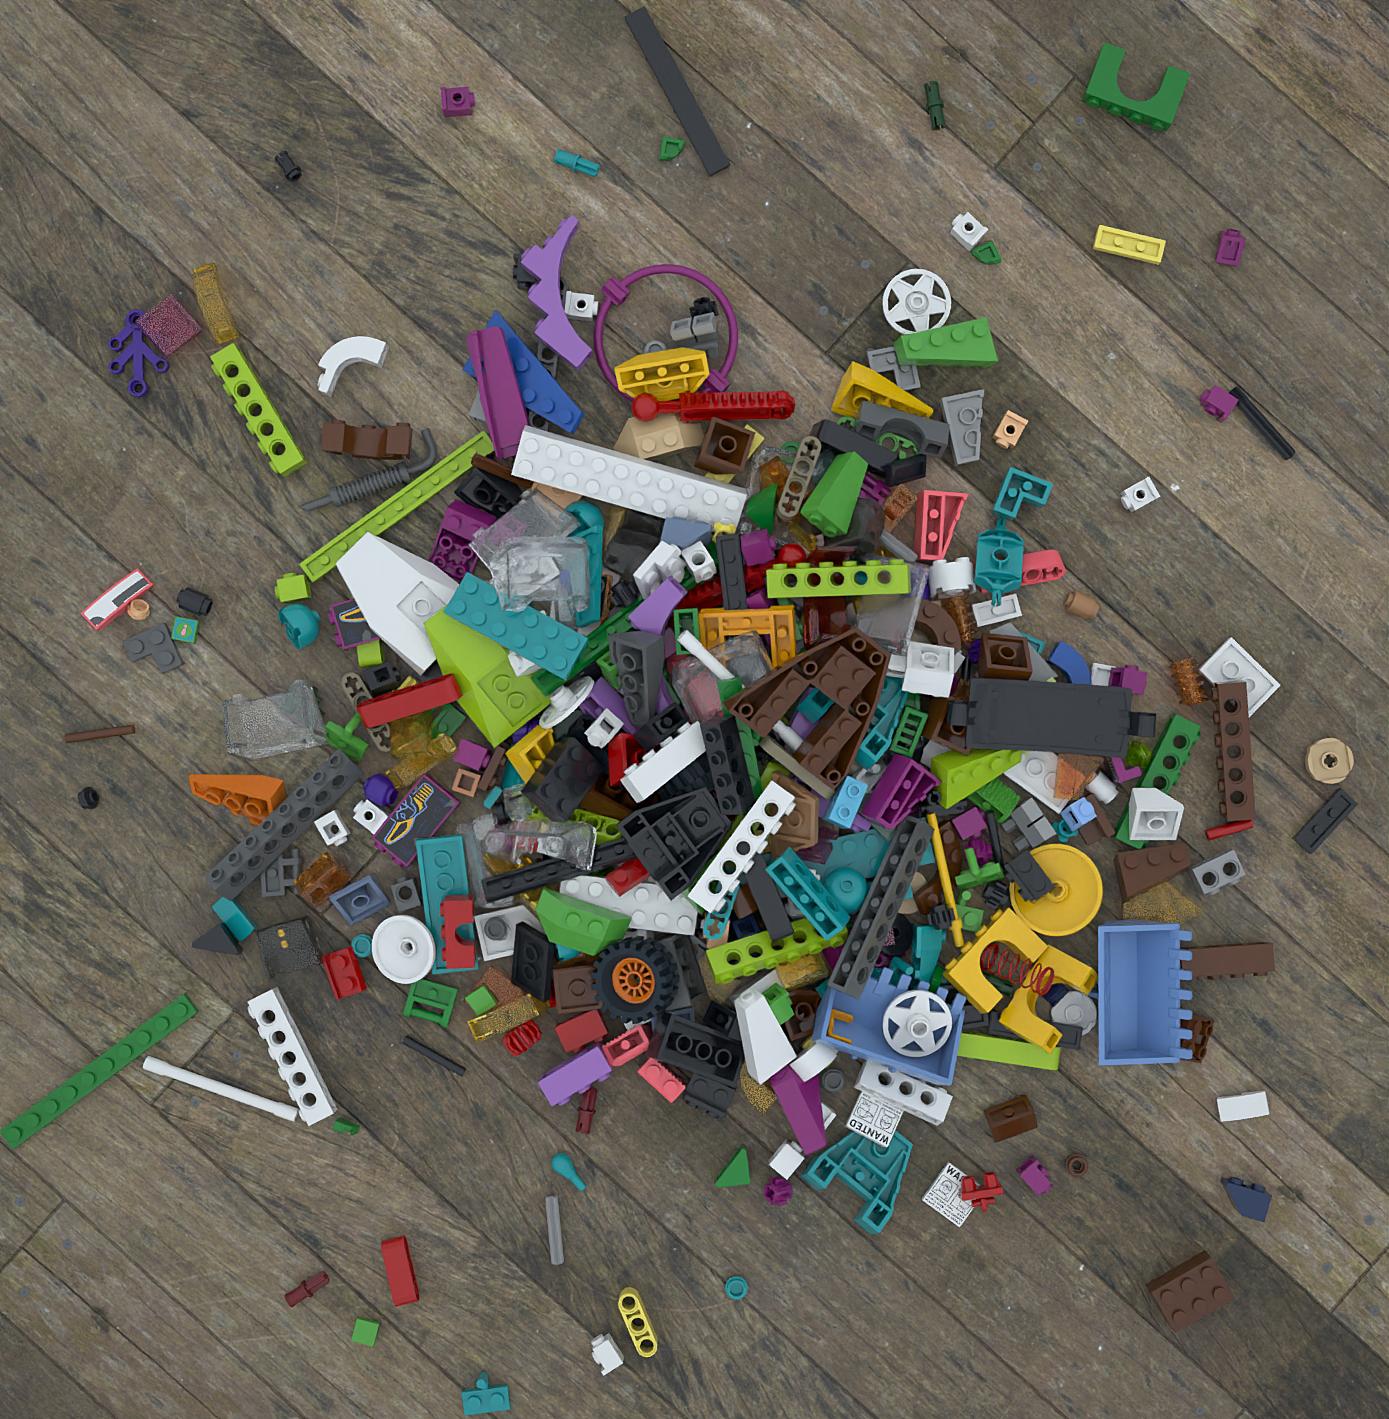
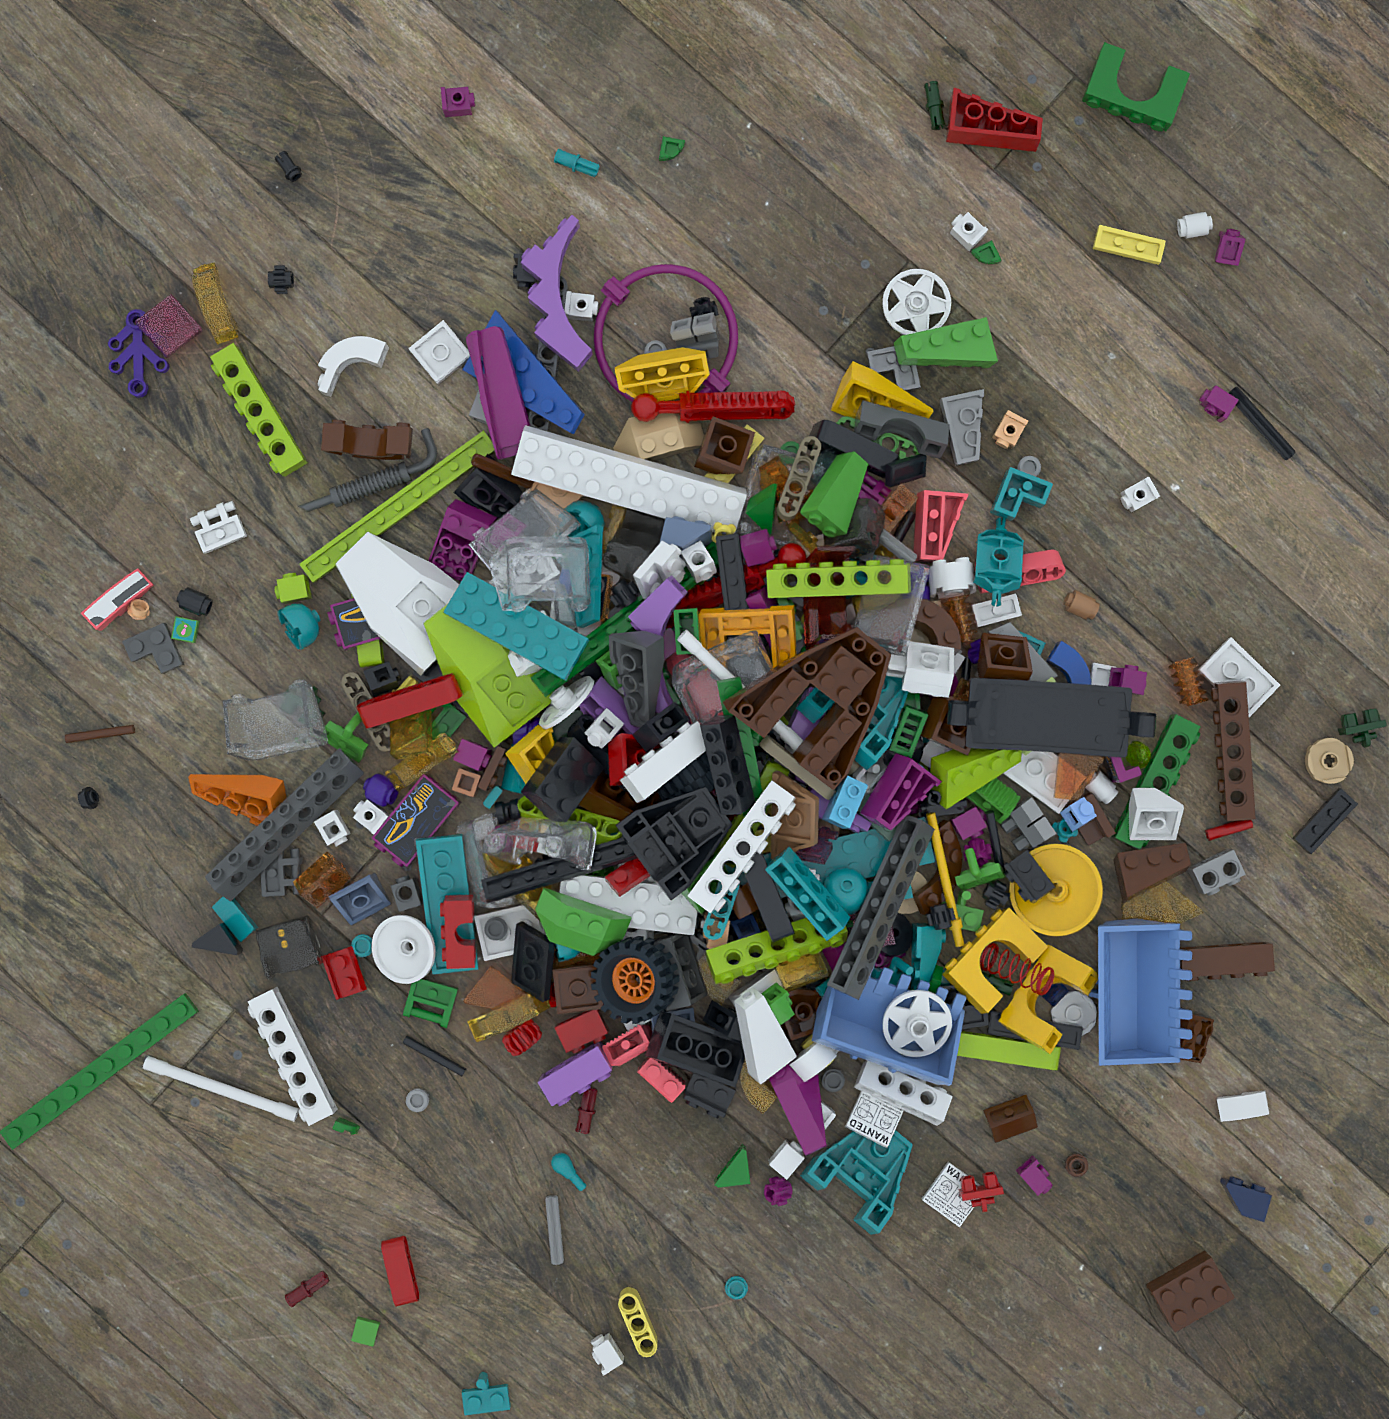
(220, 533): none -> white plate
(280, 279): none -> black gear
(417, 1099): none -> light grey tile
(440, 352): none -> white tile
(481, 999): bright green tile -> none
(518, 808): clear brick -> none
(677, 91): black tile -> none
(840, 1016): light orange piece -> none
(904, 526): none -> black piece
(990, 124): none -> red wedge
(1029, 465): none -> light grey tile
(1194, 225): none -> white brick
(1371, 721): none -> dark green hips

